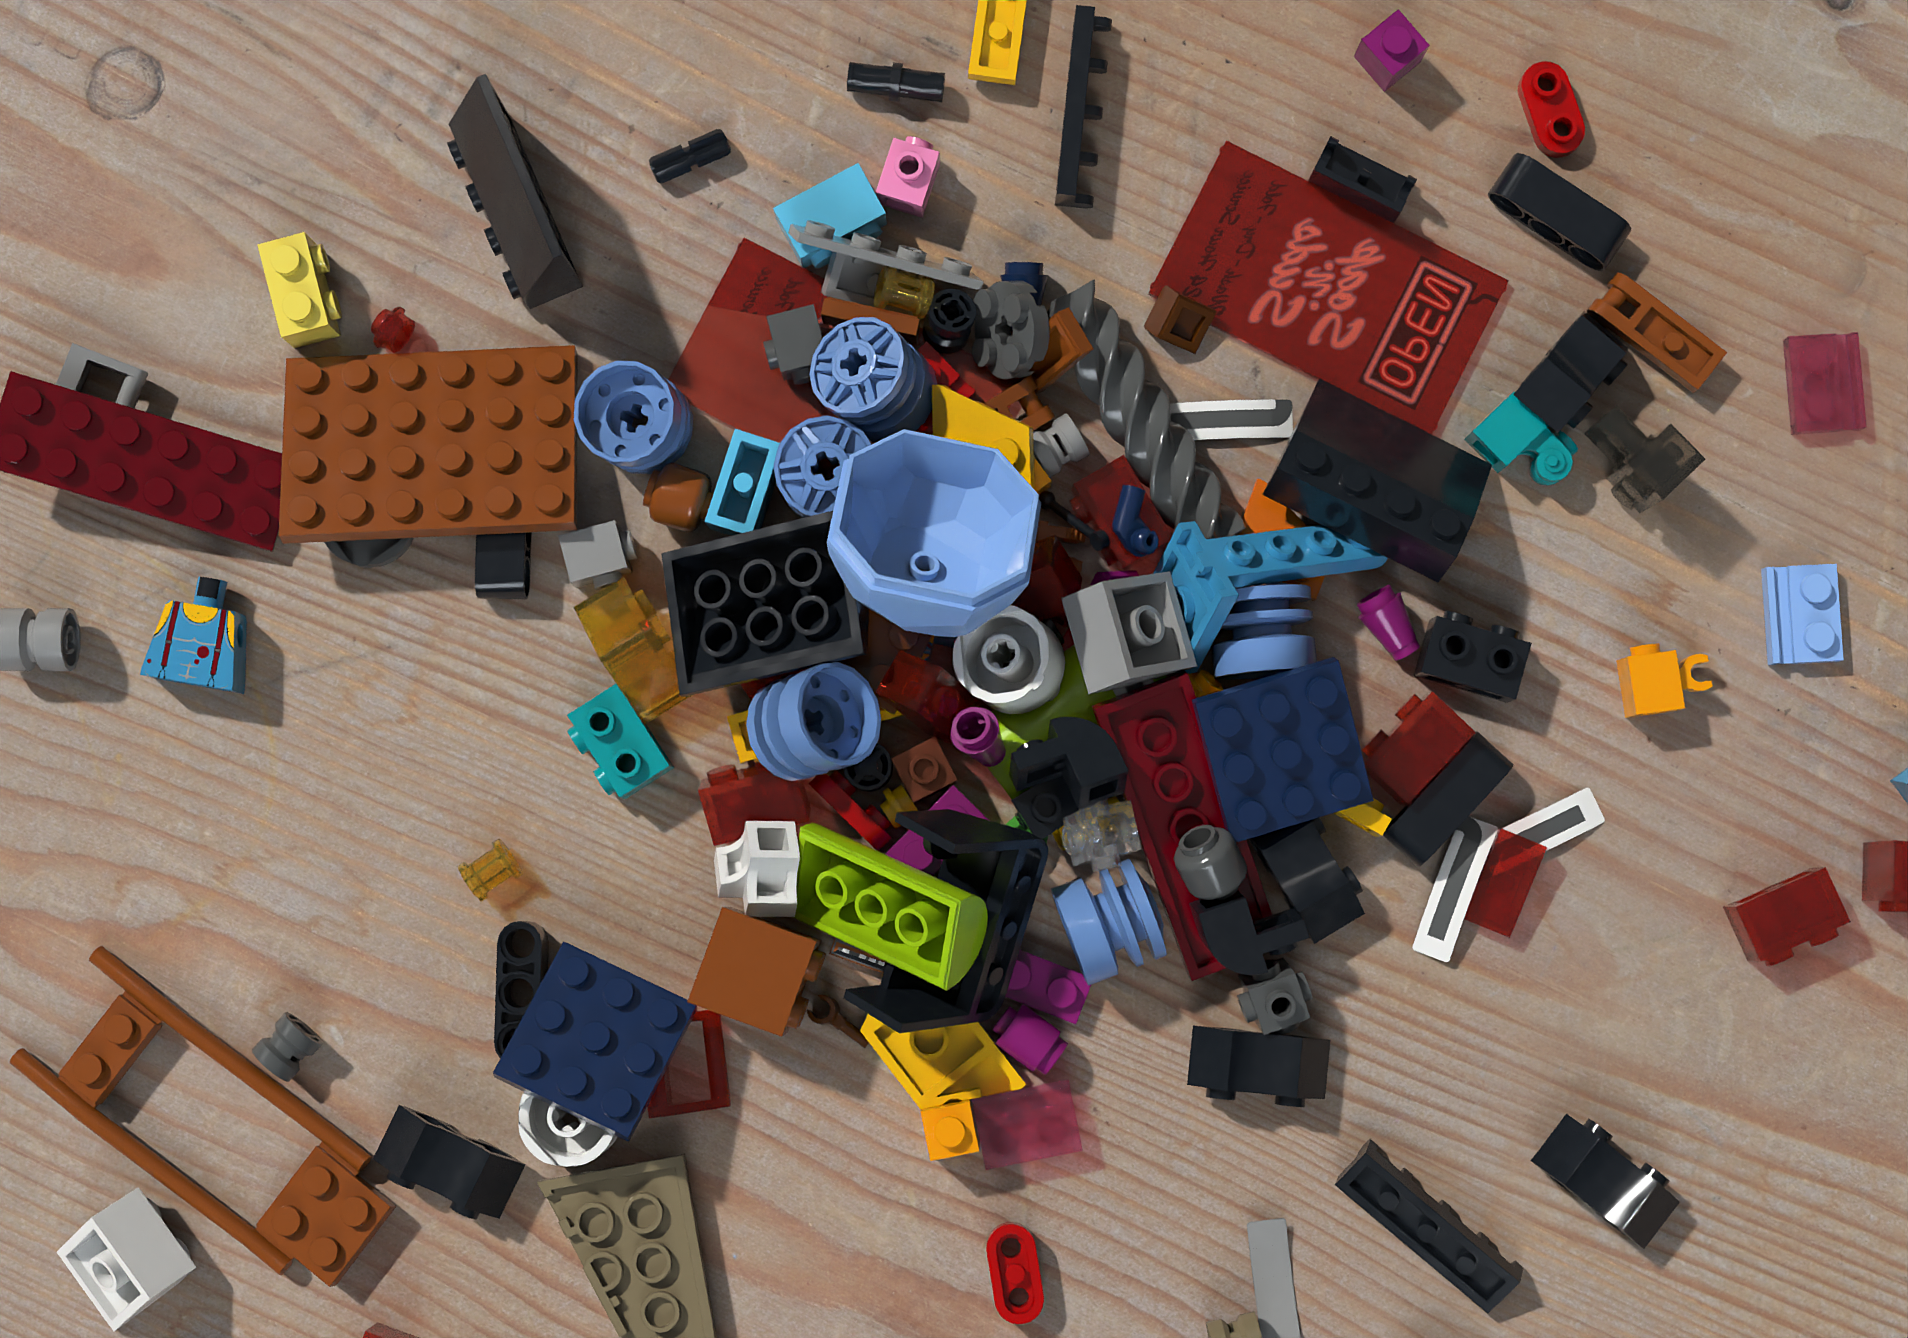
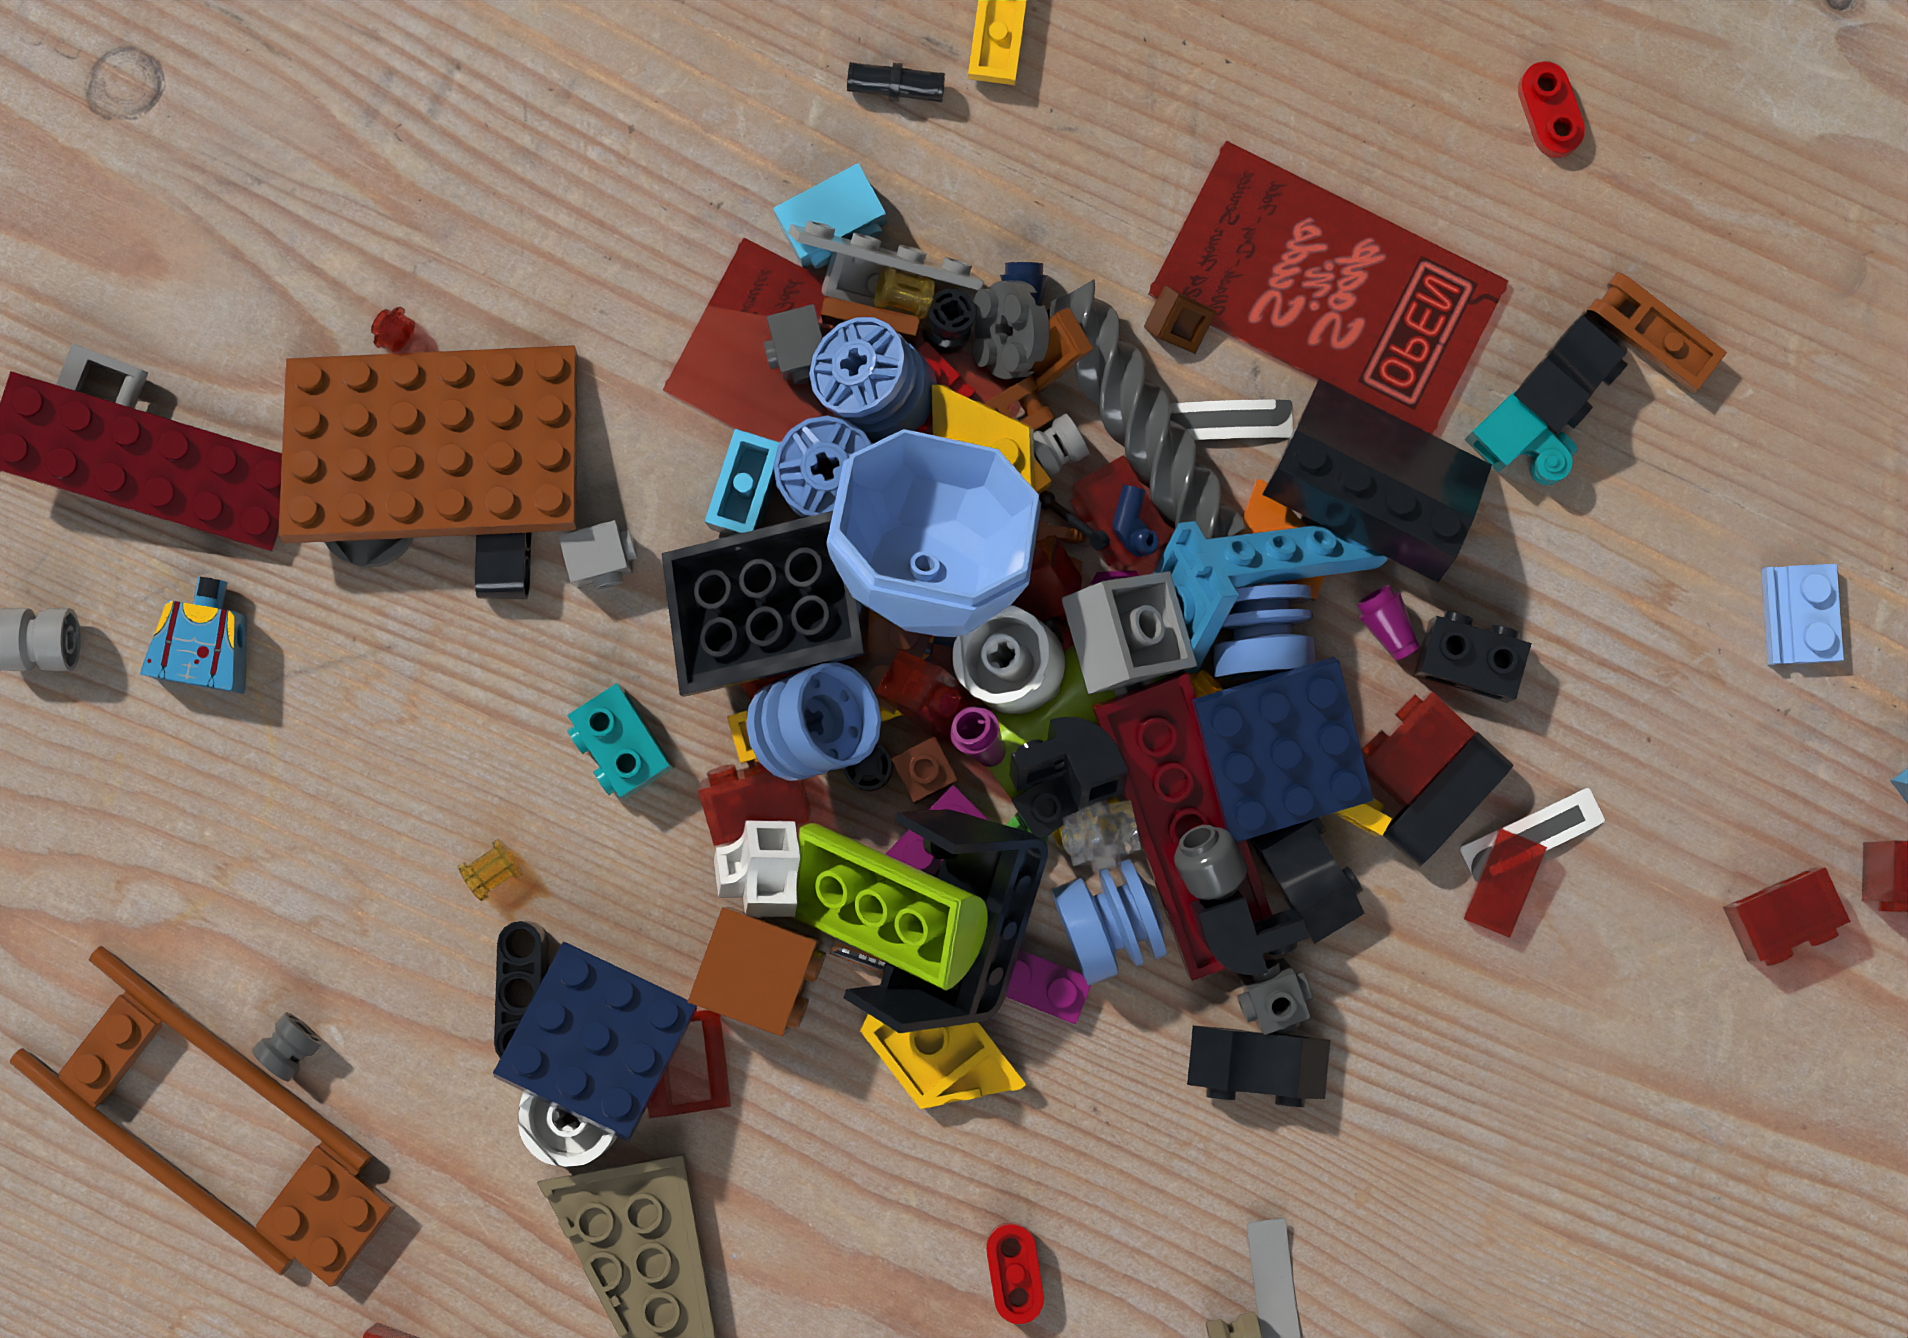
(126, 1258): white slope -> none
(299, 289): light yellow brick -> none
(455, 1166): black brick -> none
(511, 198): black slope -> none
(630, 391): medium blue wheel -> none
(632, 647): clear yellow brick -> none
(678, 496): dark orange head -> none
(679, 160): black piece -> none
(838, 1021): reddish brown hand -> none
(866, 822): red plate -> none
(896, 802): yellow plate -> none
(908, 175): bright pink brick -> none
(950, 1130): light orange brick -> none
(1027, 1124): clear pink plate -> none
(1029, 1039): magenta brick -> none
(1075, 108): black hinge -> none
(1362, 180): black hinge -> none
(1391, 50): magenta brick -> none
(1429, 1228): black hinge -> none
(1454, 888): white sticker -> none
(1559, 212): black beam -> none
(1605, 1180): black brick -> none
(1643, 466): clear smoke brick -> none
(1654, 681): light orange brick -> none
(1824, 383): clear pink plate -> none

